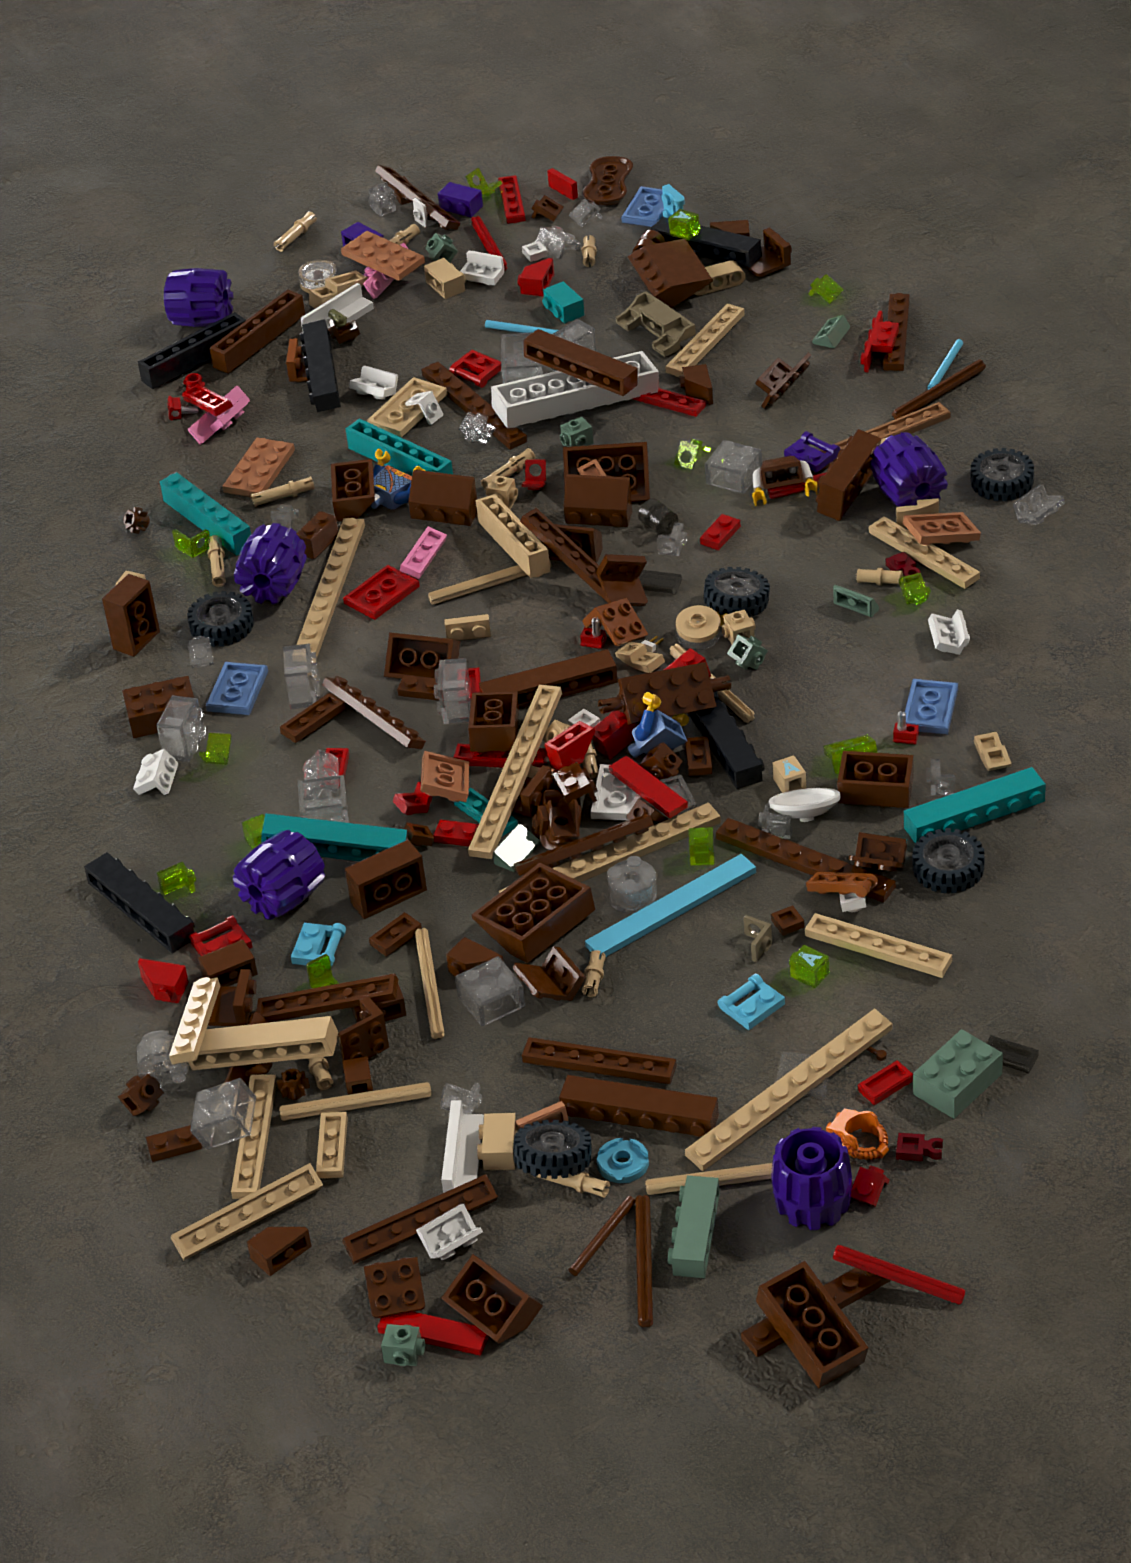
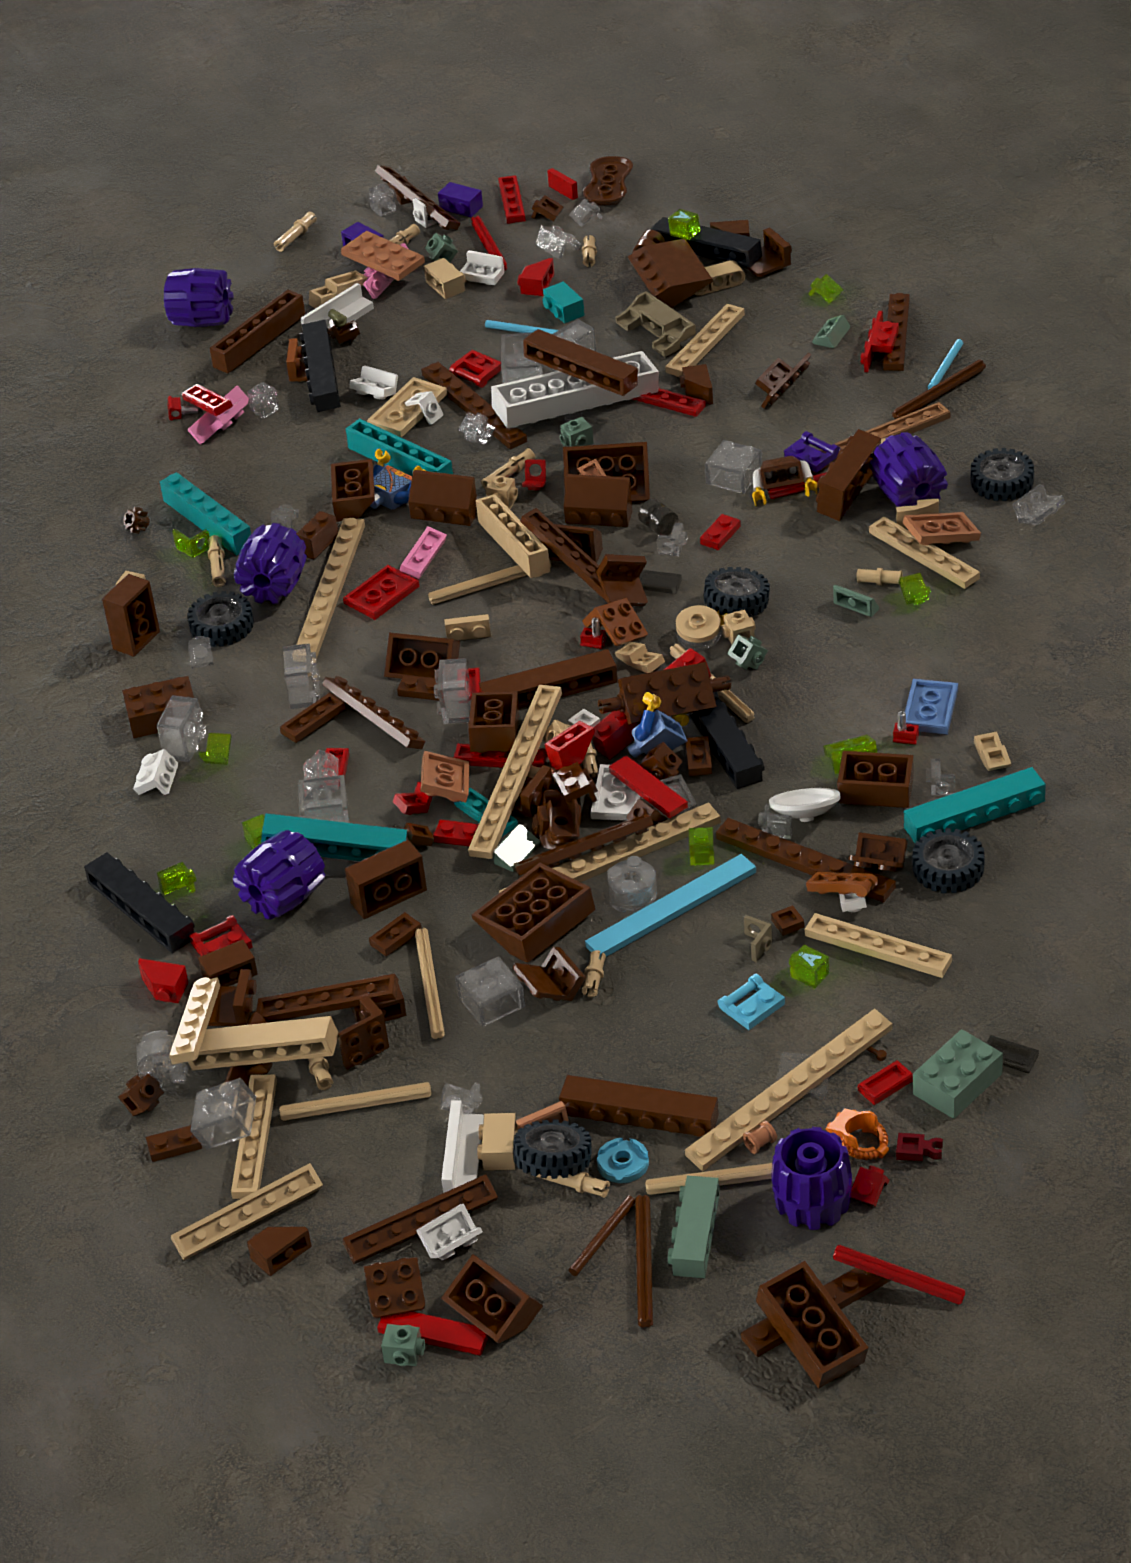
(185, 353): black brick -> none
(193, 379): red plate -> none
(237, 688): medium blue tile -> none
(258, 467): nougat plate -> none
(263, 399): none -> clear brick
(283, 491): tan pin -> none
(293, 1084): reddish brown gear -> none
(312, 940): medium azure plate -> none
(313, 274): clear piece -> none
(320, 972): clear neon green bracket -> none
(331, 1145): tan plate -> none
(357, 1075): reddish brown brick -> none
(468, 955): reddish brown slope -> none
(486, 189): clear neon green bracket -> none
(534, 251): white plate -> none
(599, 1060): reddish brown plate -> none
(645, 207): medium blue tile -> none
(651, 647): white piece -> none
(671, 200): medium azure plate -> none
(693, 447): clear neon green bracket -> none
(759, 1137): none -> nougat bush
(789, 774): tan brick -> none
(903, 563): dark red plate -> none
(948, 633): white bracket -> none

